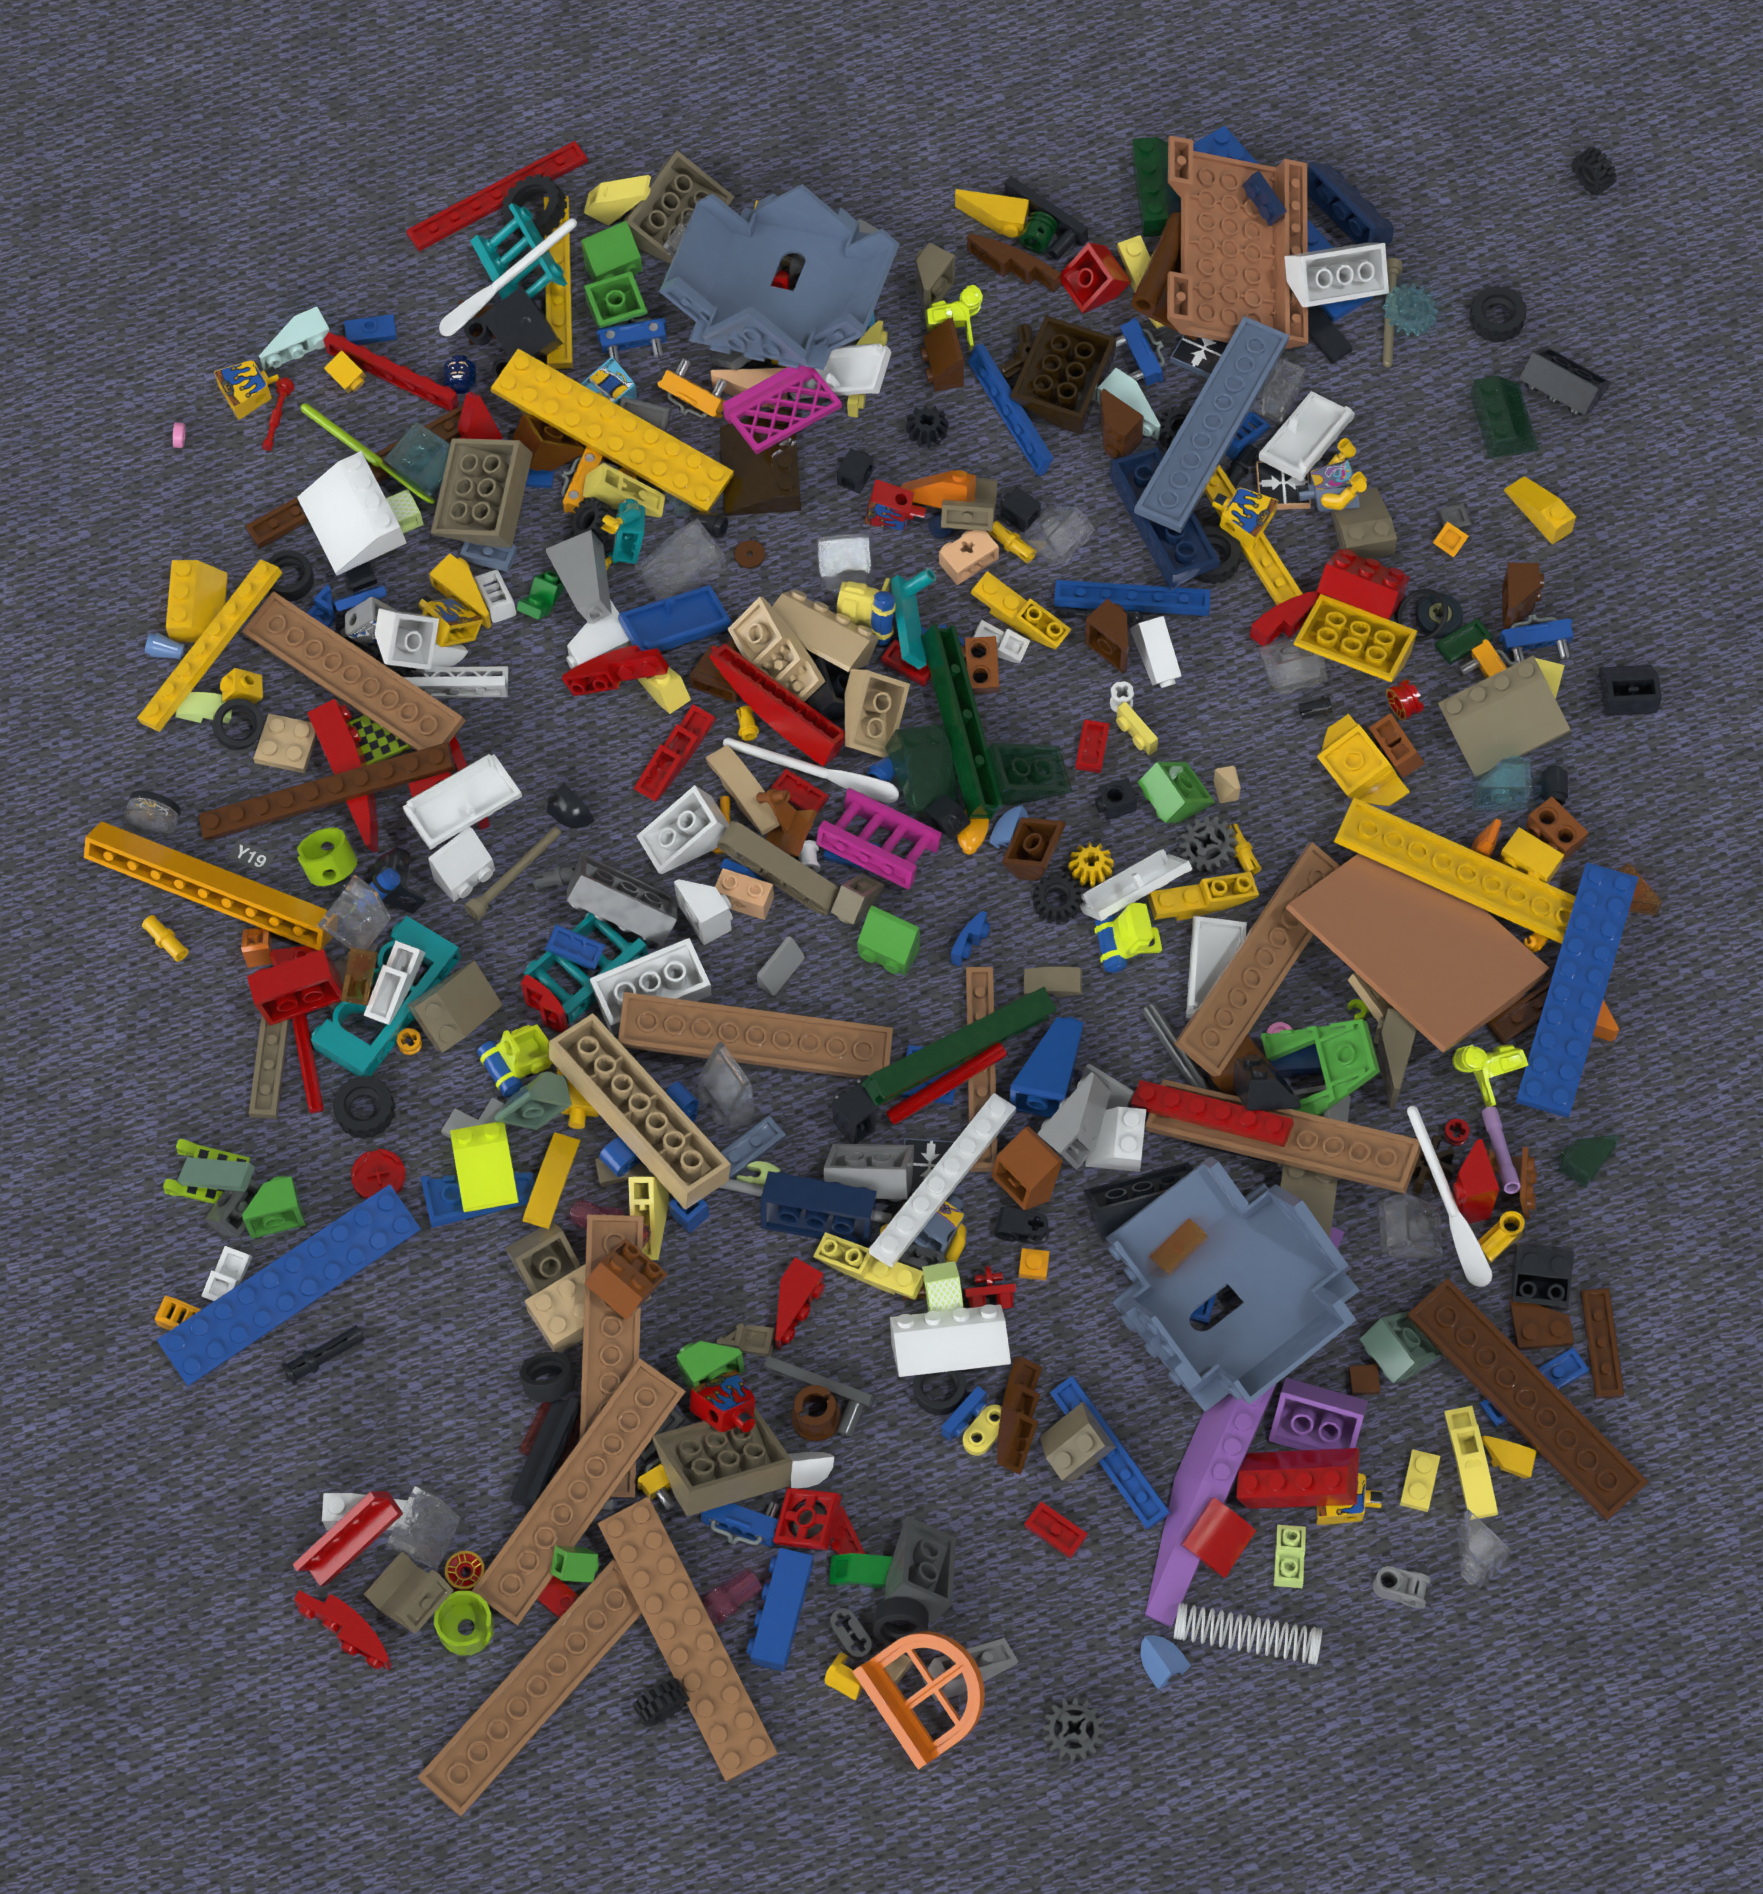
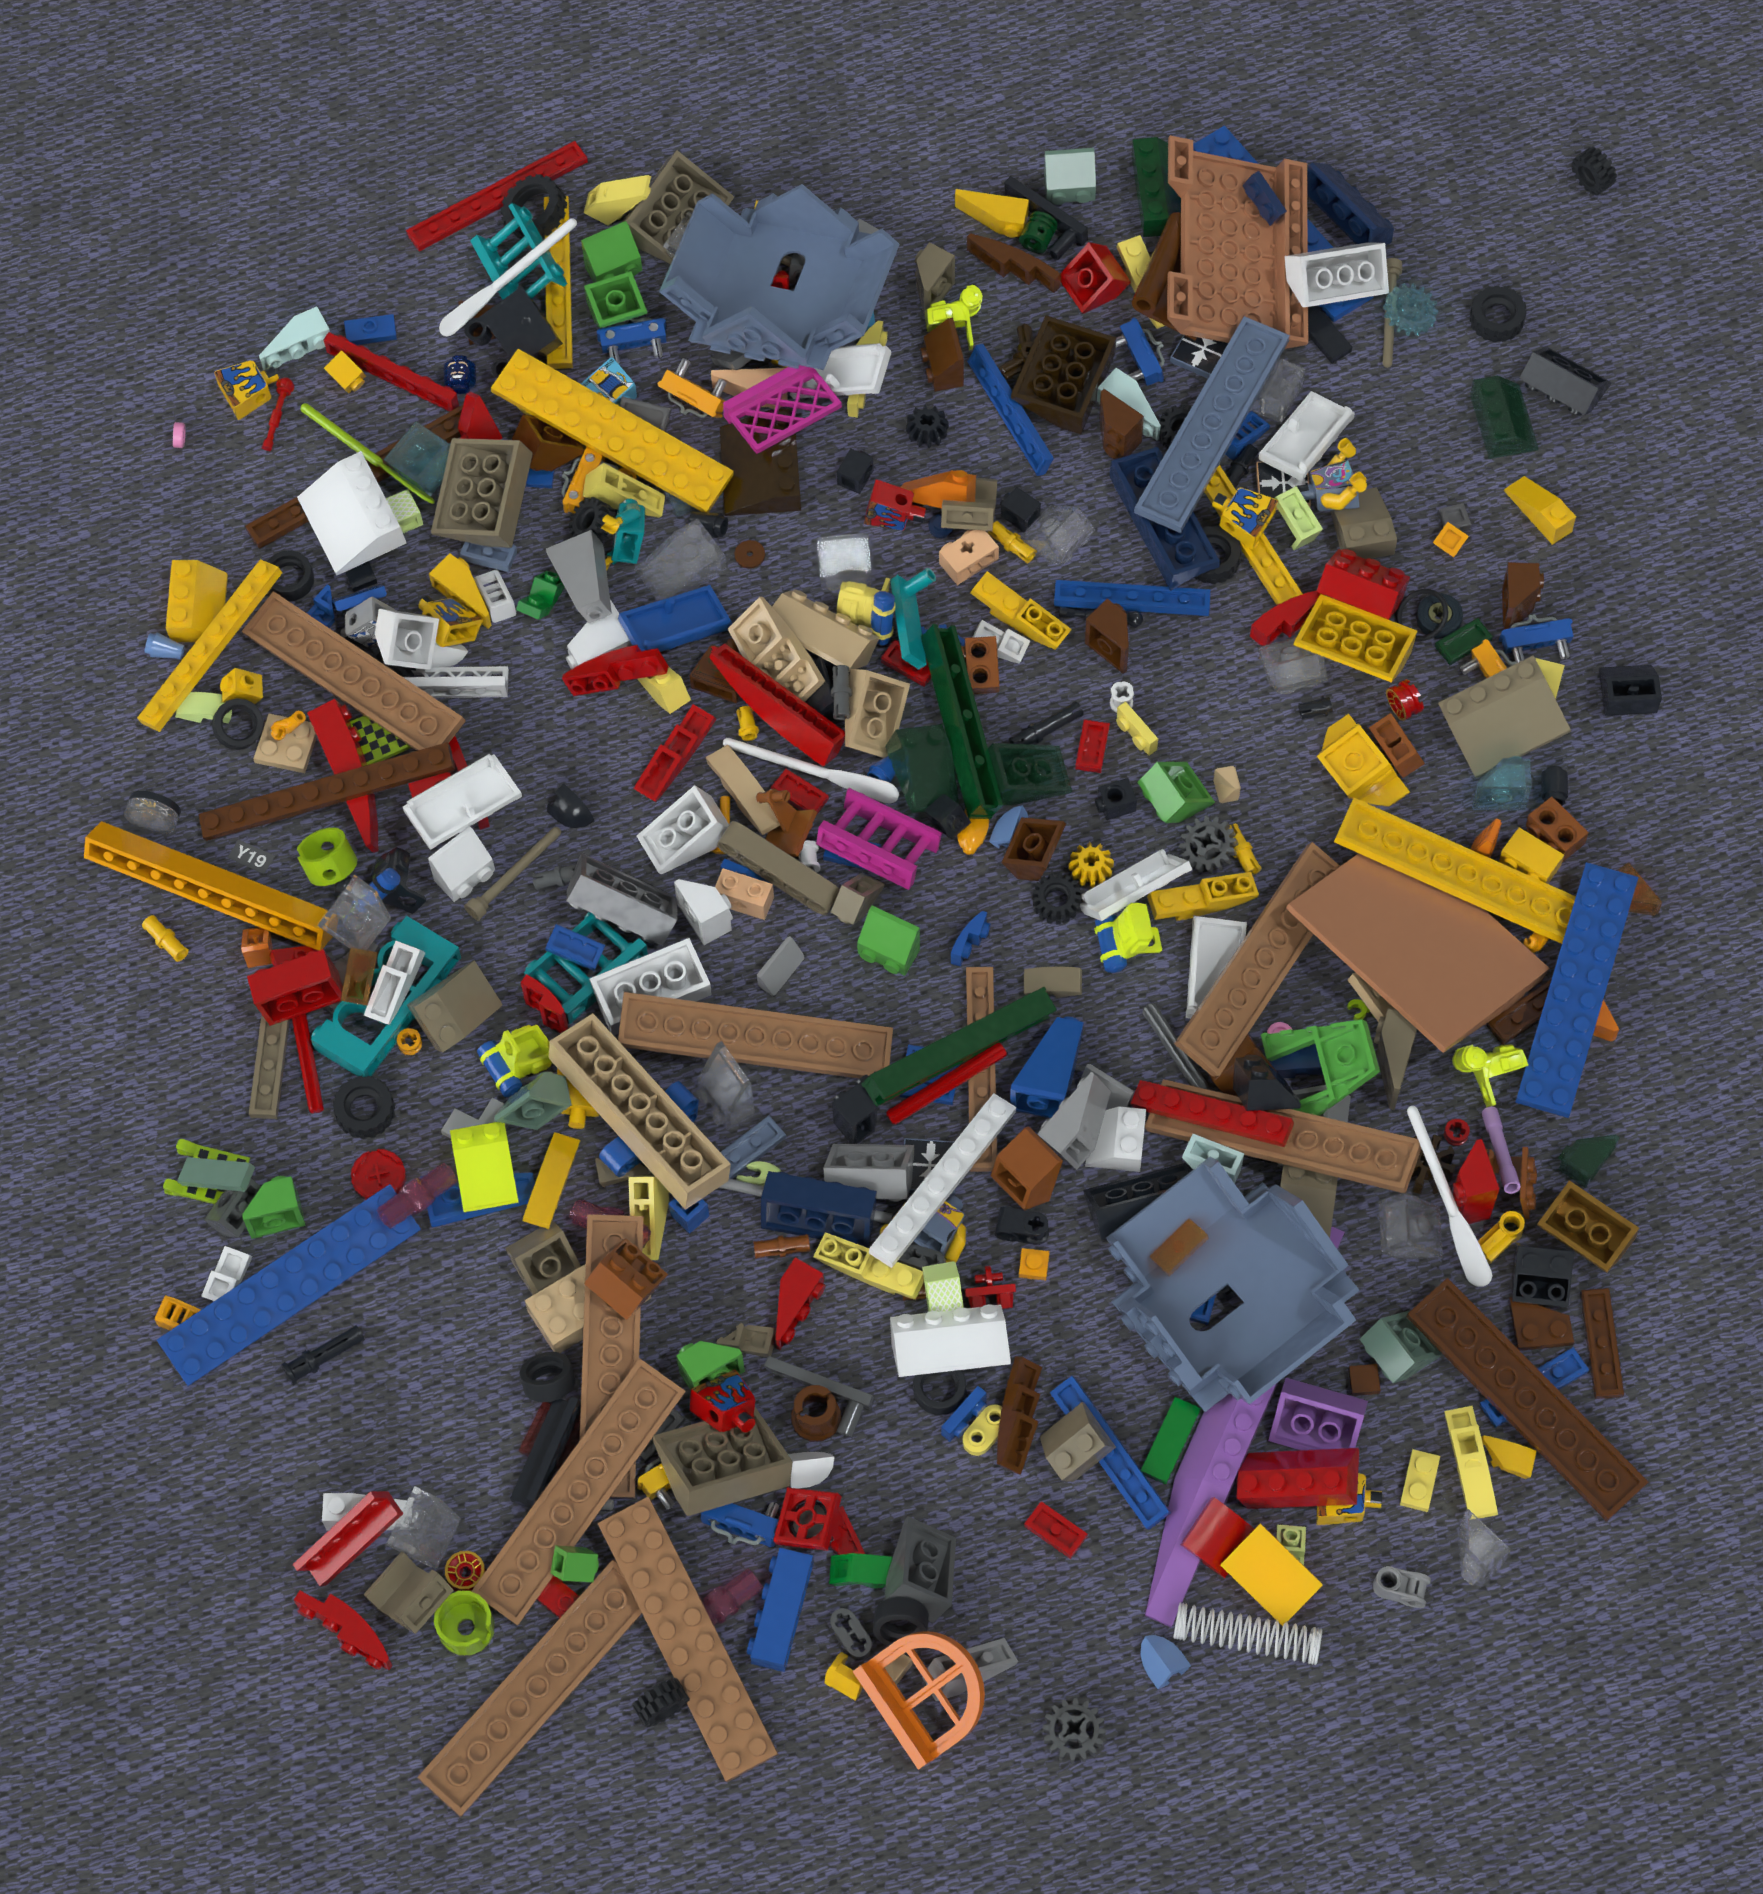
(287, 725): none -> light orange arm
(417, 1195): none -> clear pink piece
(781, 1246): none -> dark orange pin
(841, 692): none -> dark grey pin
(1046, 726): none -> black pin
(1070, 176): none -> slope
(1156, 651): white slope -> none
(1170, 1440): none -> green tile
(1201, 1149): none -> light aqua slope
(1271, 1574): none -> yellow tile
(1298, 517): none -> yellowish green panel
(1588, 1227): none -> pearl gold slope

